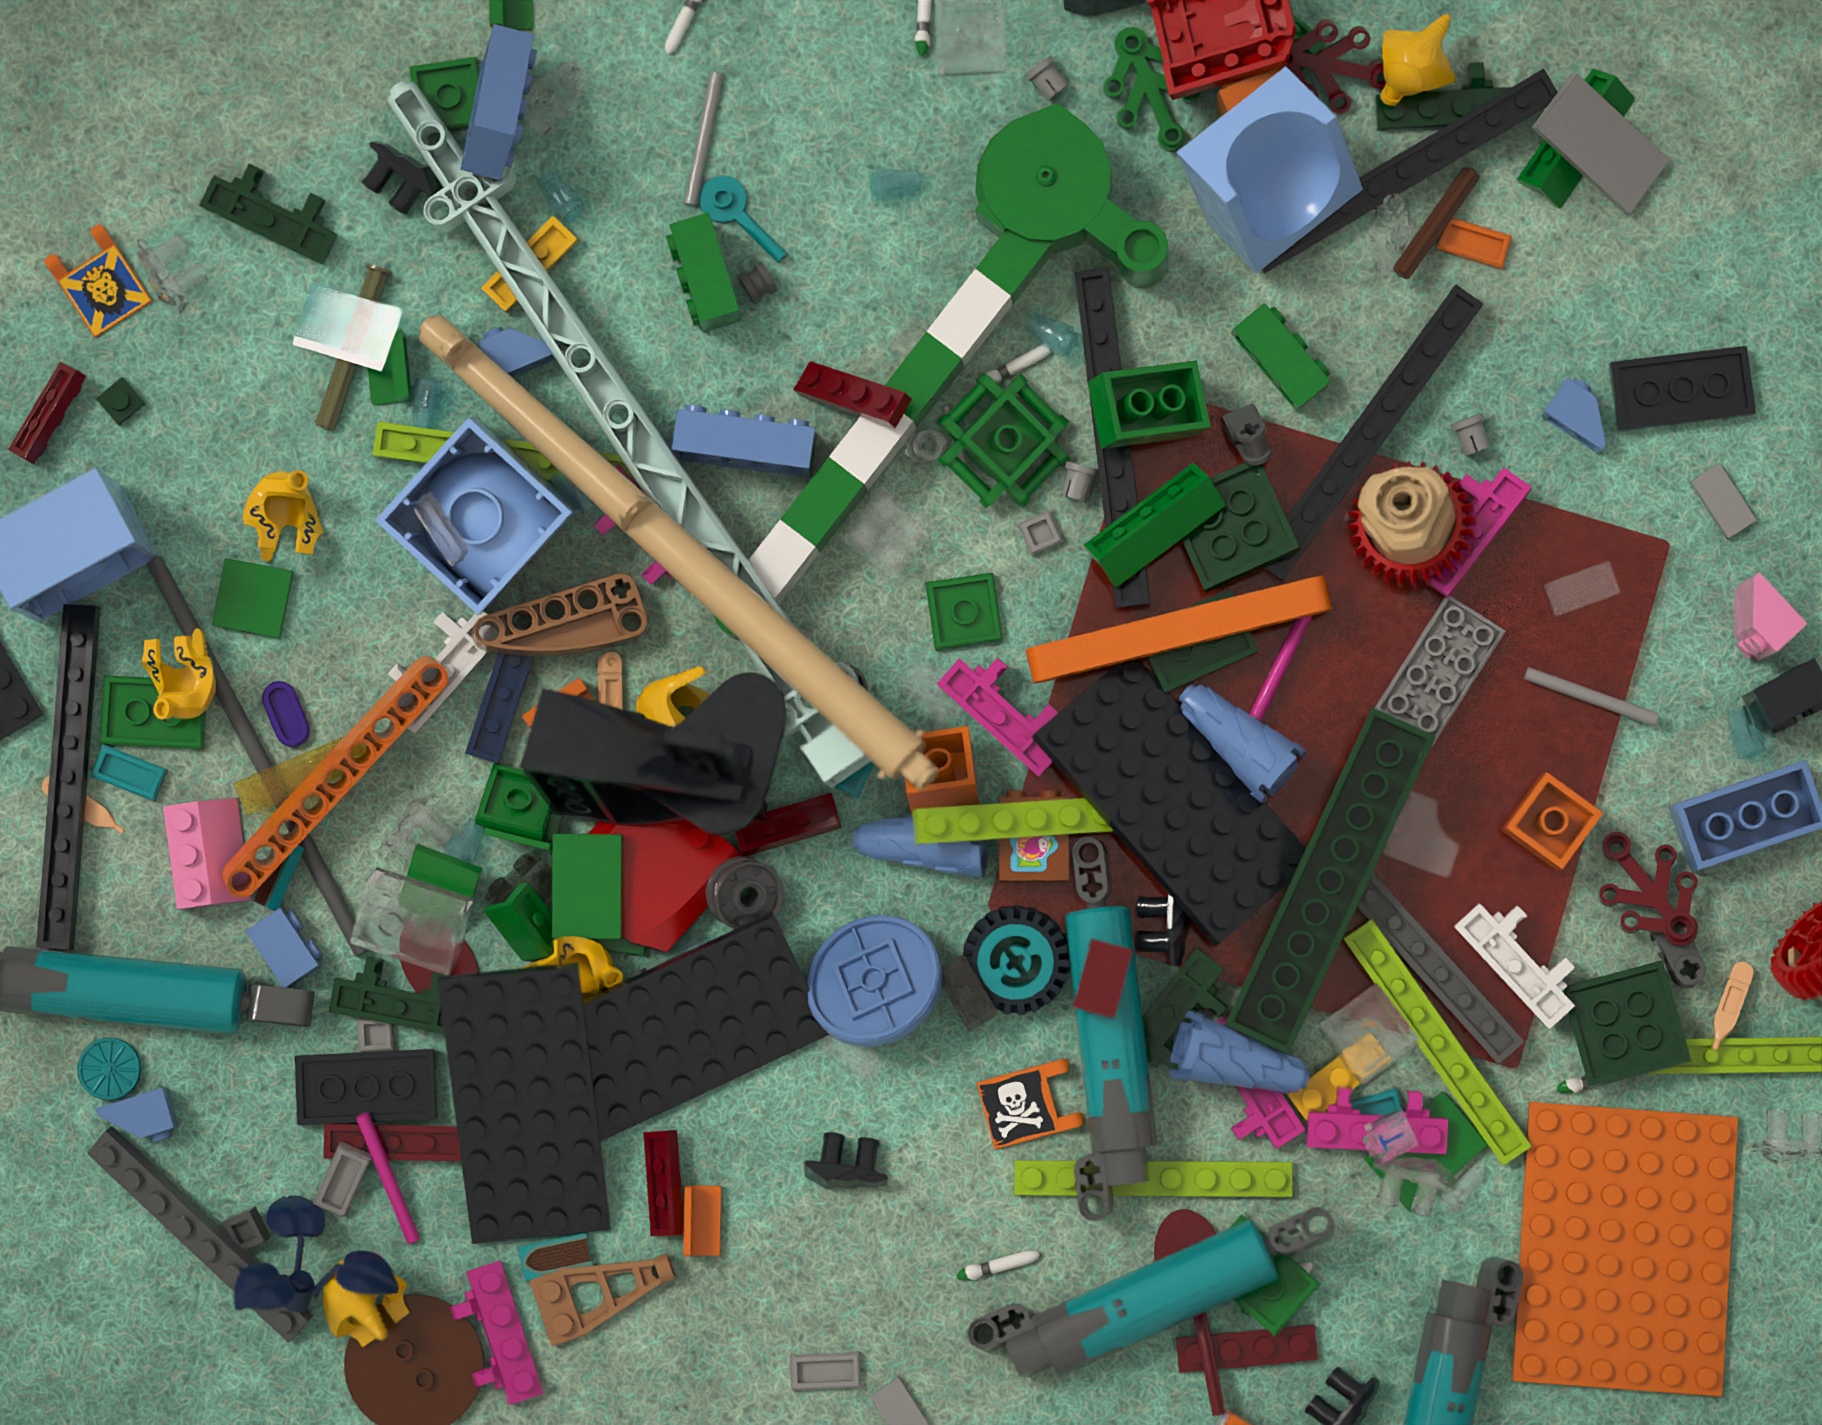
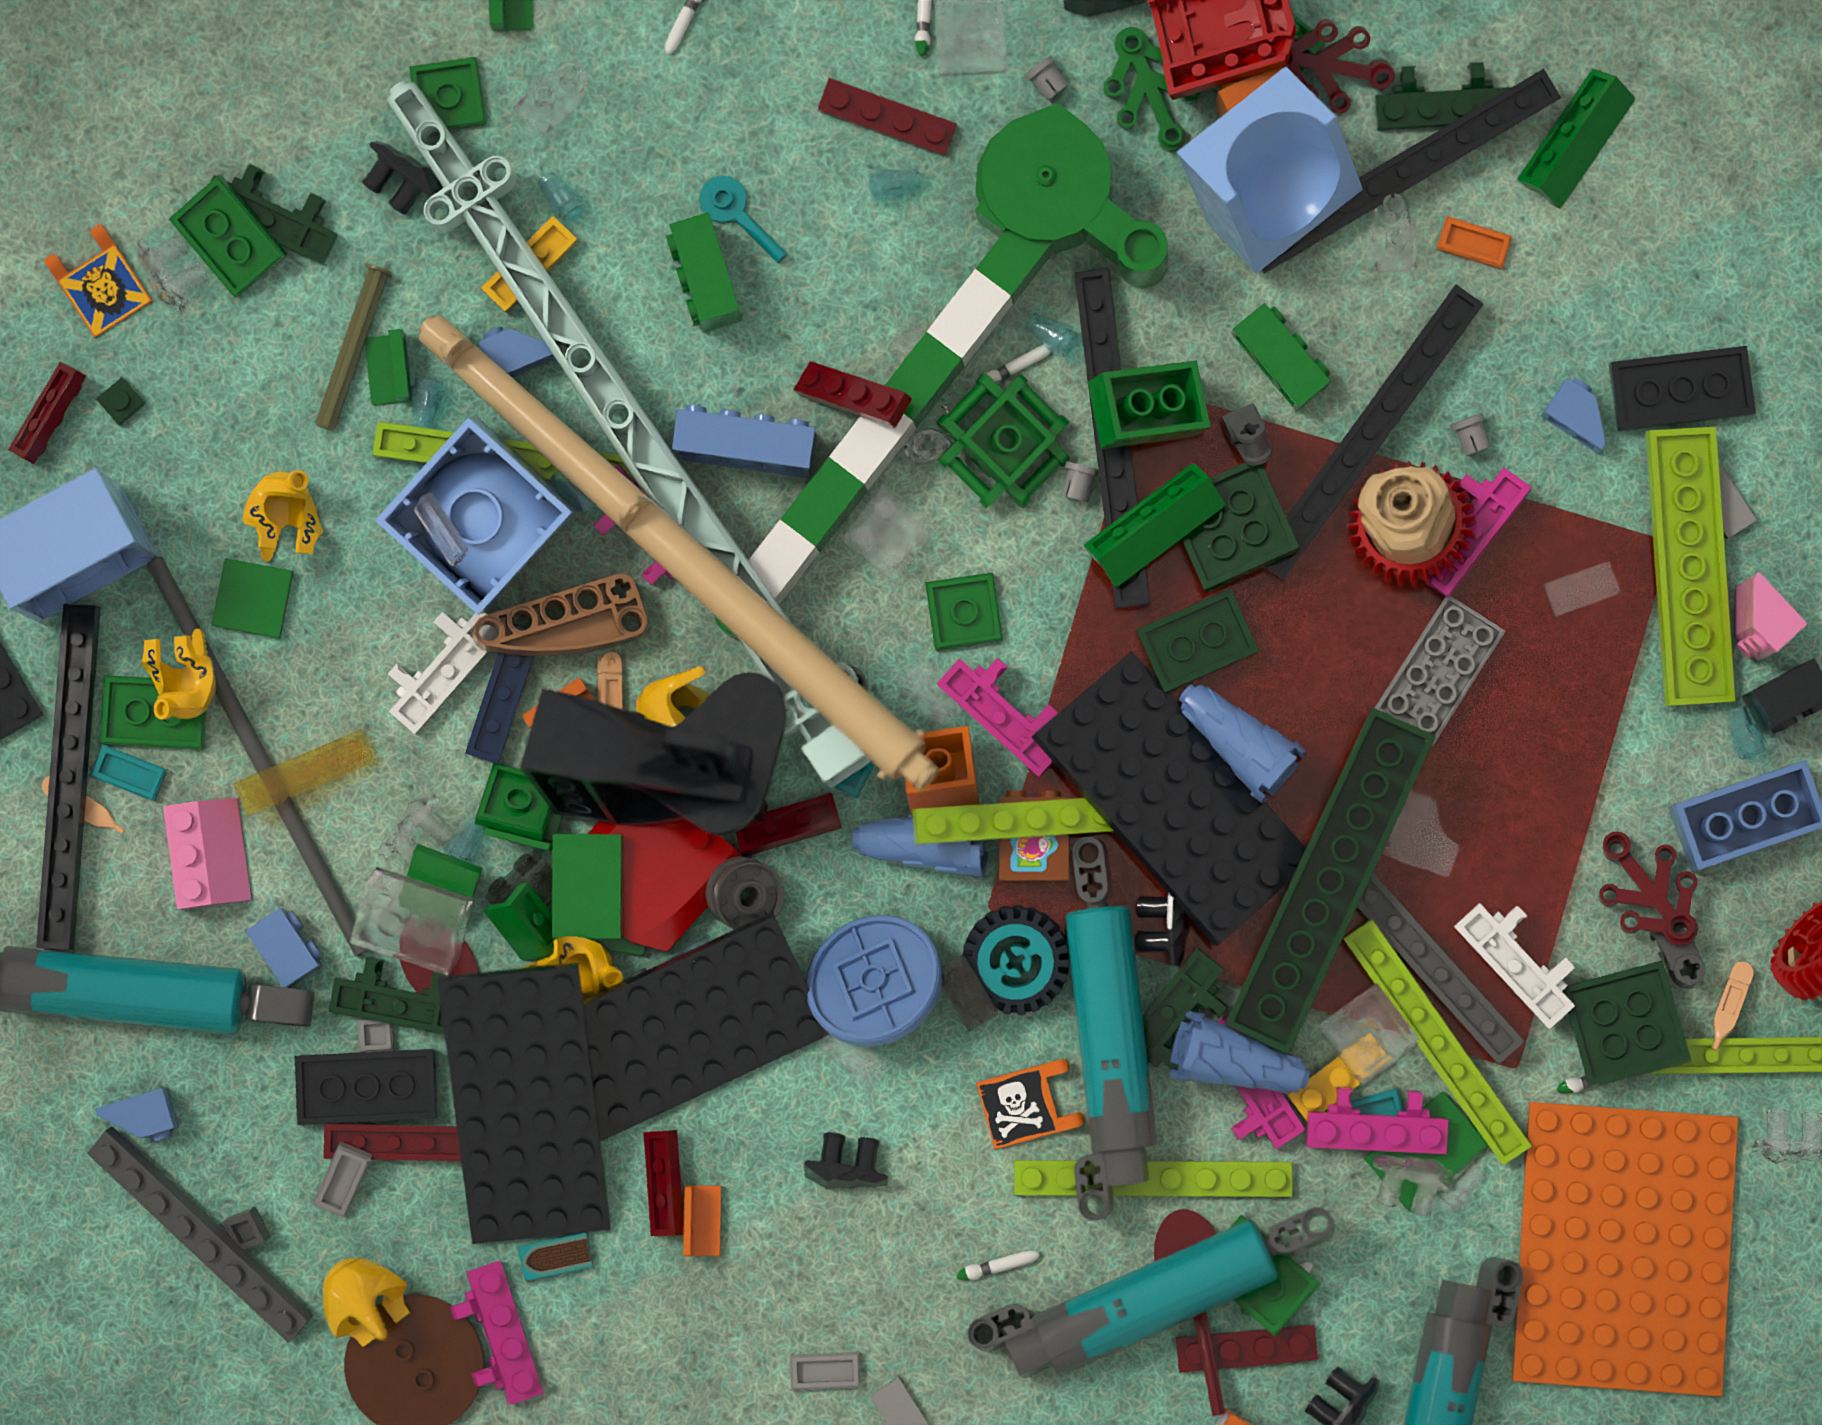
(109, 1068): teal wheel -> none
(227, 236): none -> green tile
(265, 1289): dark blue plant -> none
(274, 887): teal tile -> none
(286, 714): dark purple tile -> none
(331, 793): orange beam -> none
(347, 326): clear light blue sticker -> none
(387, 1177): dark pink bar -> none
(499, 102): medium blue brick -> none
(558, 1307): medium nougat plate -> none
(703, 138): light grey bar -> none
(757, 282): dark grey wheel -> none
(887, 117): none -> dark red plate
(1040, 532): light grey tile -> none
(1102, 978): dark red panel -> none
(1178, 629): orange beam -> none
(1279, 667): dark pink bar -> none
(1389, 1136): clear brick -> none
(1415, 61): yellow piece -> none
(1436, 223): reddish brown axle -> none
(1551, 821): orange brick -> none
(1591, 696): light grey bar -> none
(1600, 143): light grey tile -> none
(1690, 566): none -> lime plate

